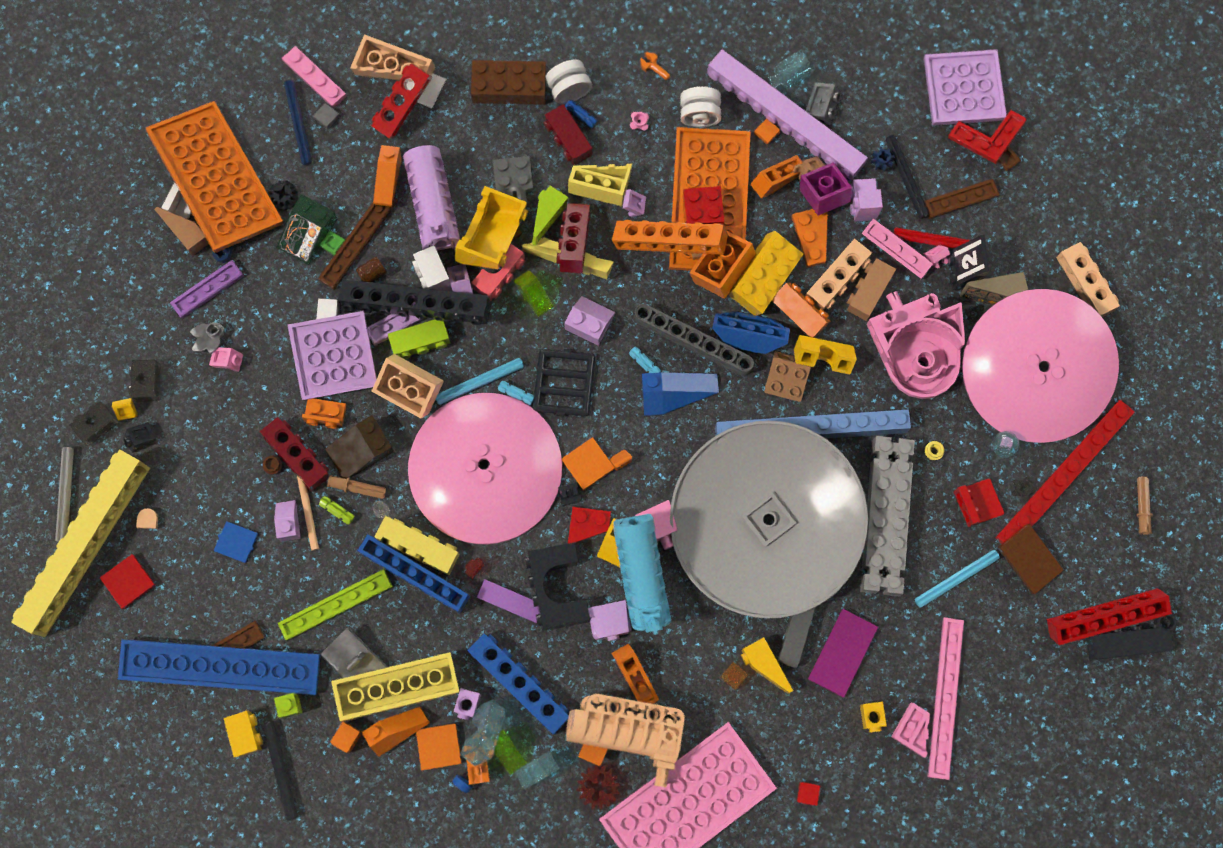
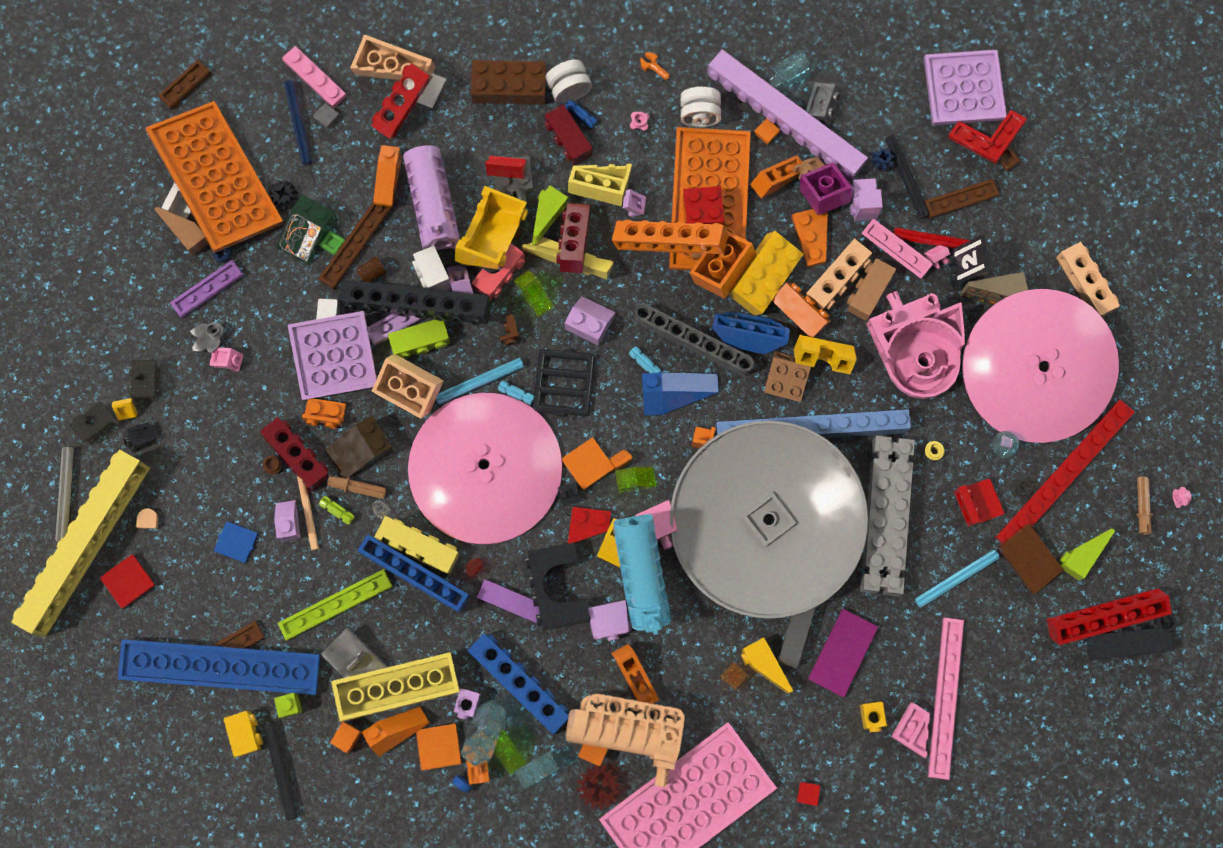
(184, 84): none -> reddish brown tile
(506, 167): none -> red panel
(511, 328): none -> reddish brown bracket
(635, 479): none -> clear neon green slope
(702, 436): none -> orange panel
(1081, 559): none -> lime slope
(1181, 497): none -> bright pink plate

